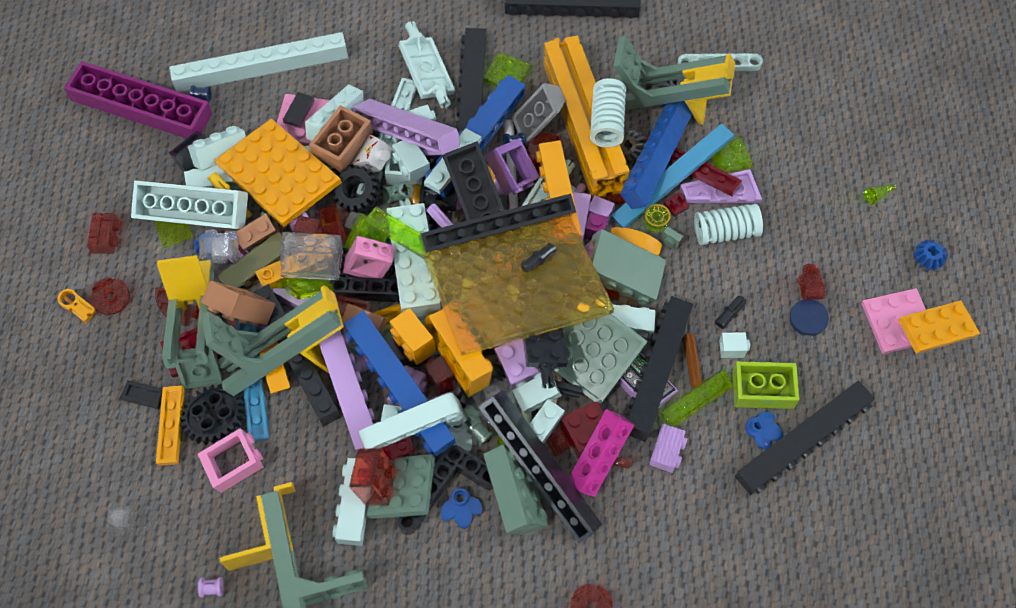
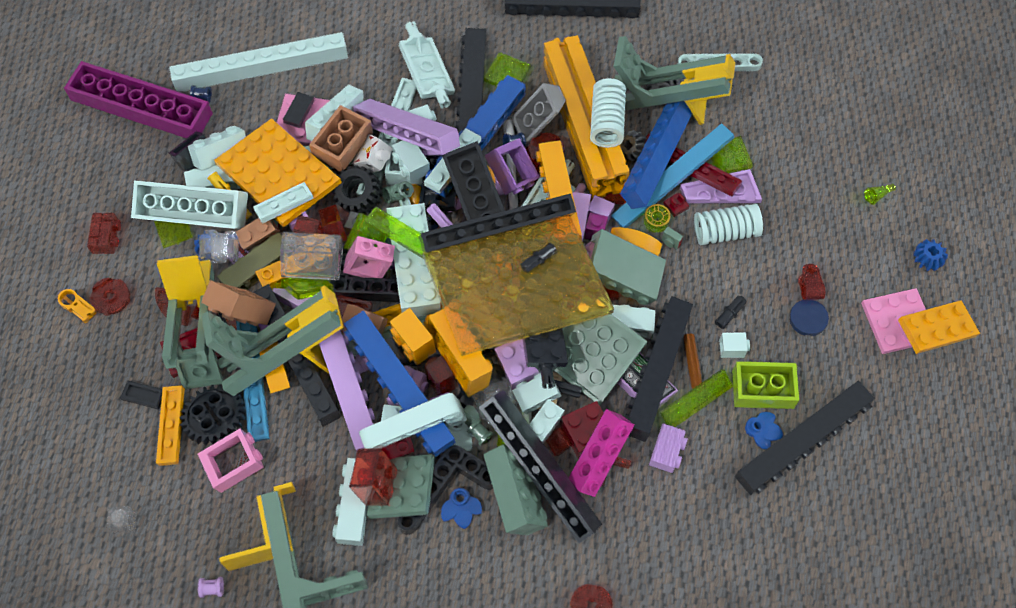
(283, 202): none -> light aqua tile

